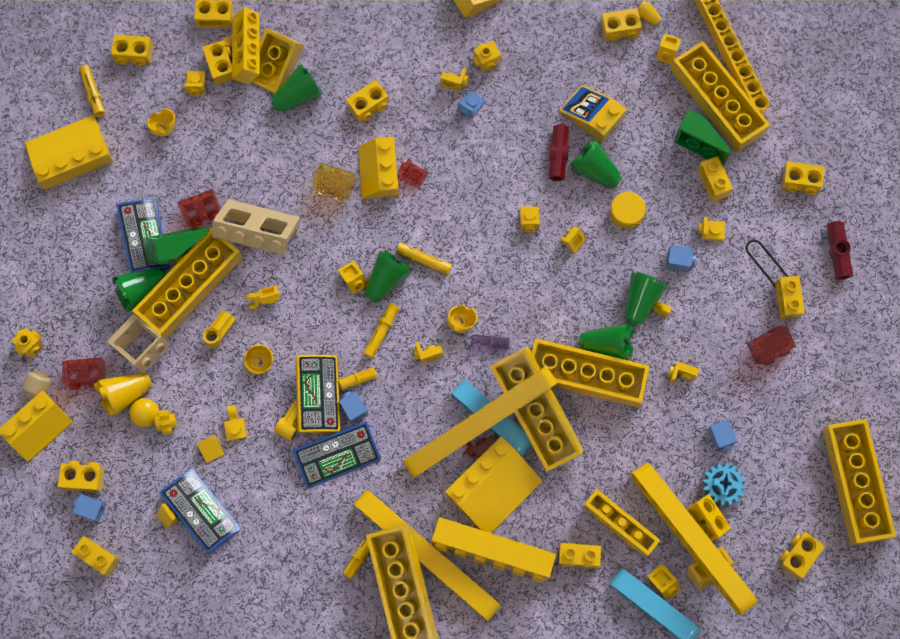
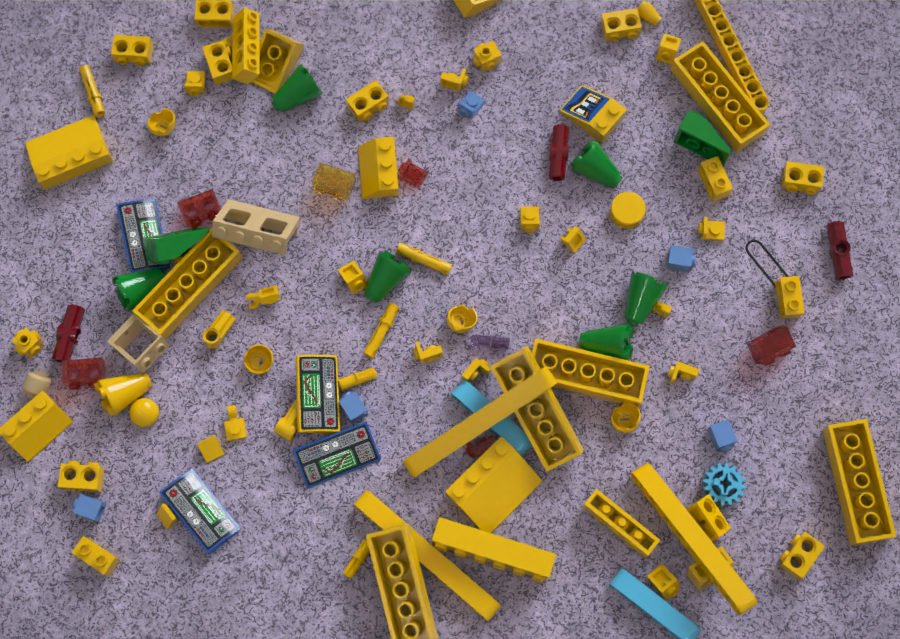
(68, 333): none -> dark red piece
(165, 422): yellow gear -> none
(406, 101): none -> yellow tile
(472, 372): none -> yellow bracket
(579, 555): yellow brick -> none
(628, 411): none -> yellow hair

